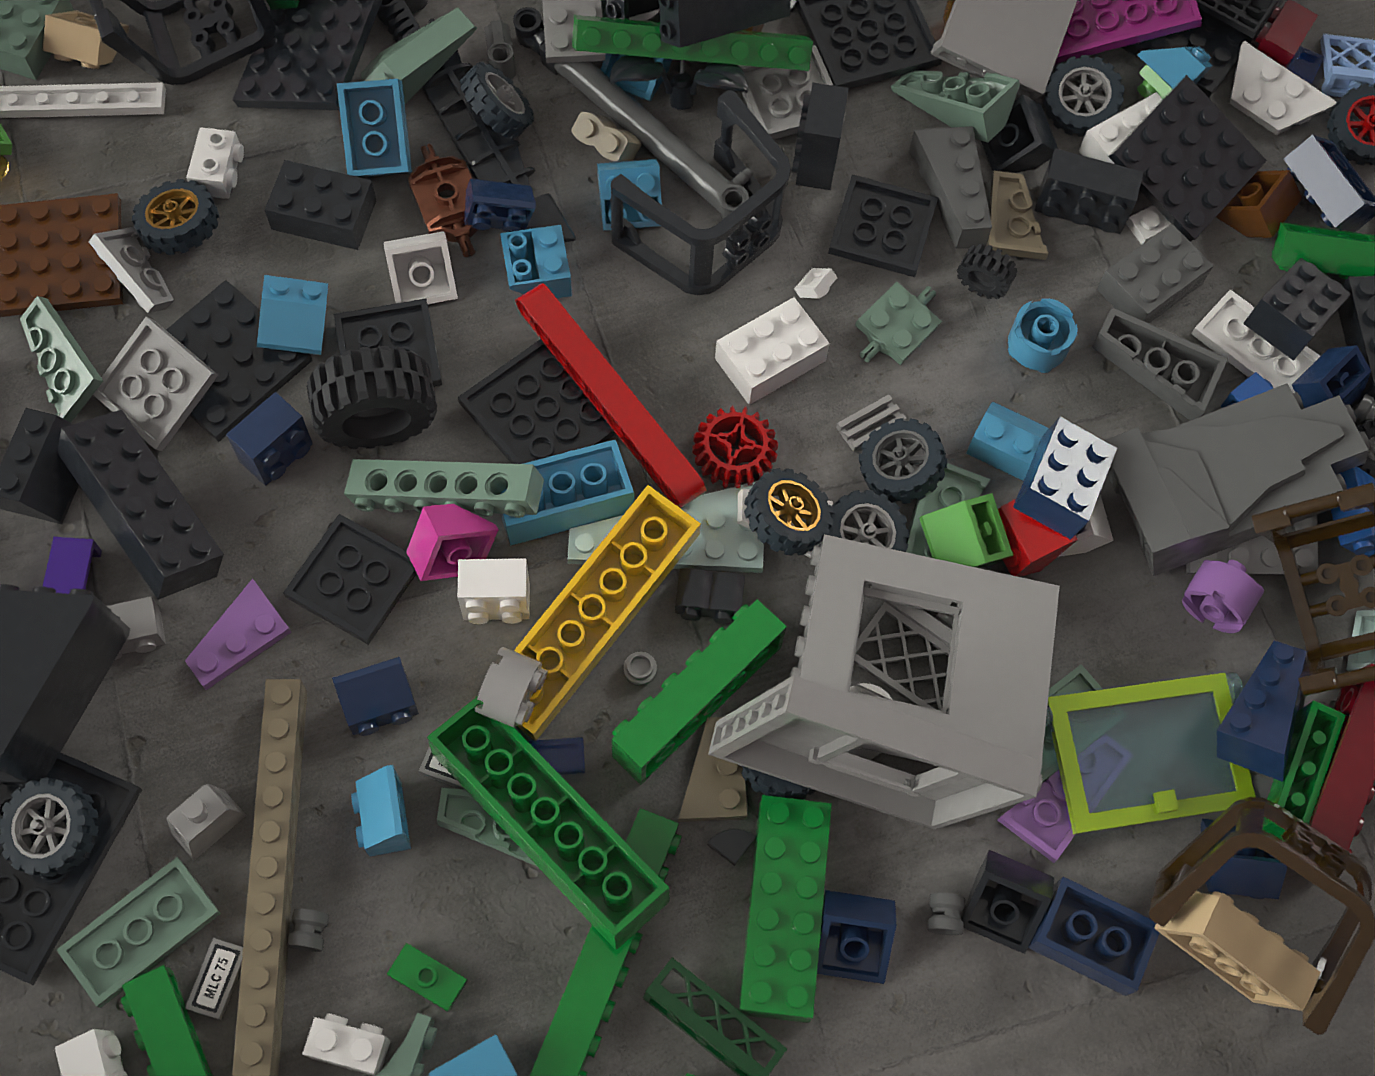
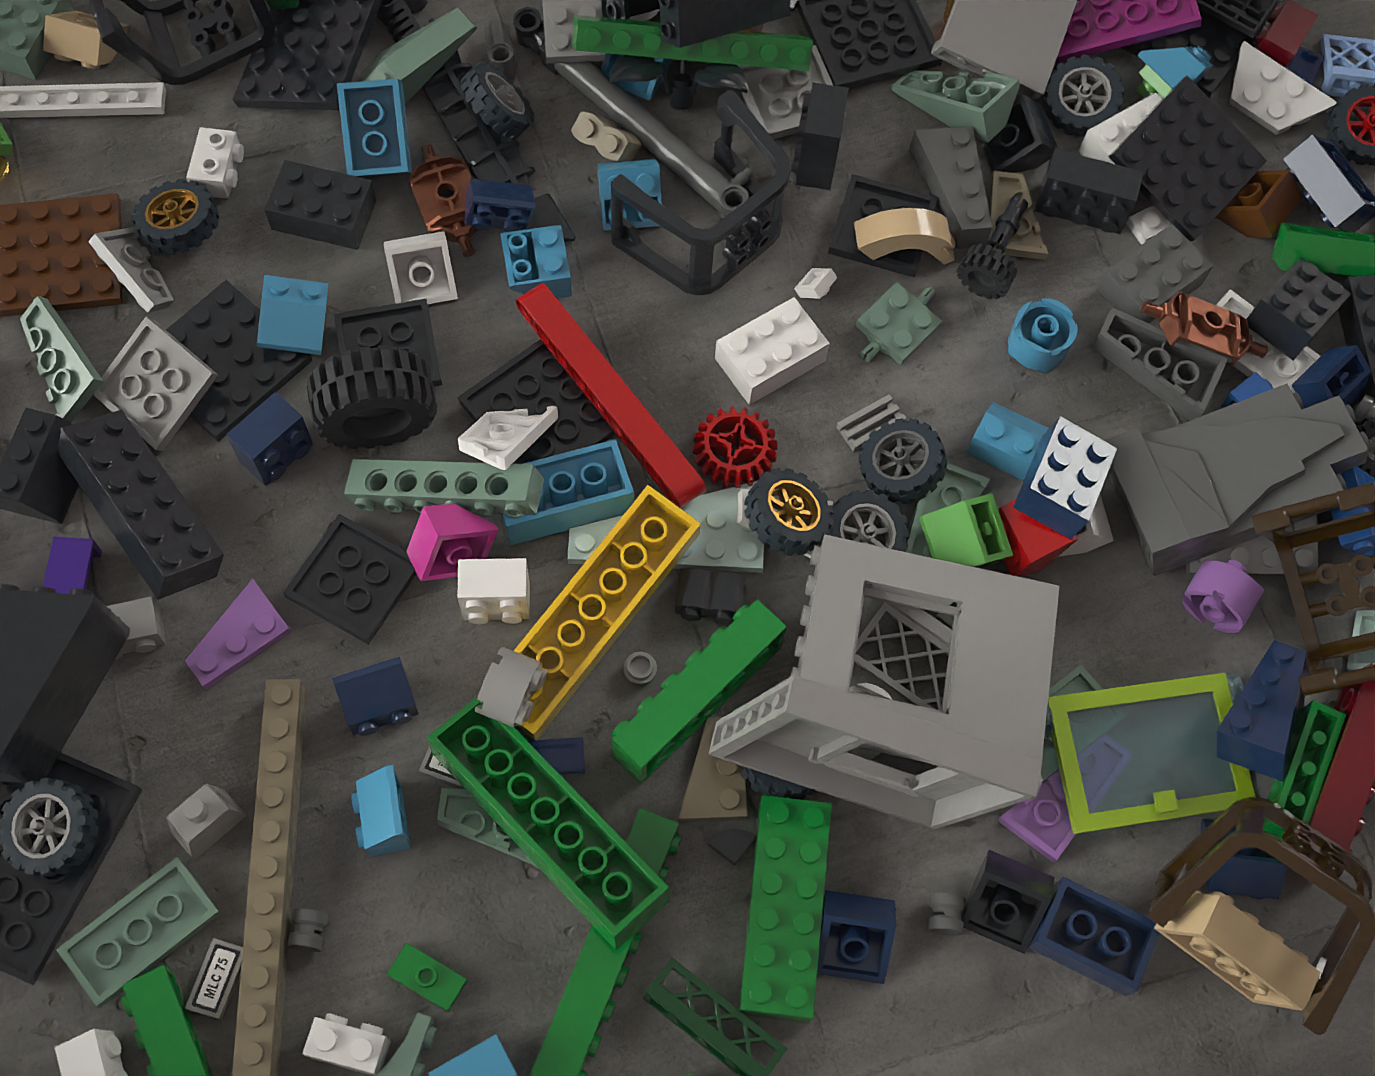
(505, 435): none -> white wing
(905, 229): none -> tan arch
(1008, 223): none -> black pin
(1188, 318): none -> copper plate

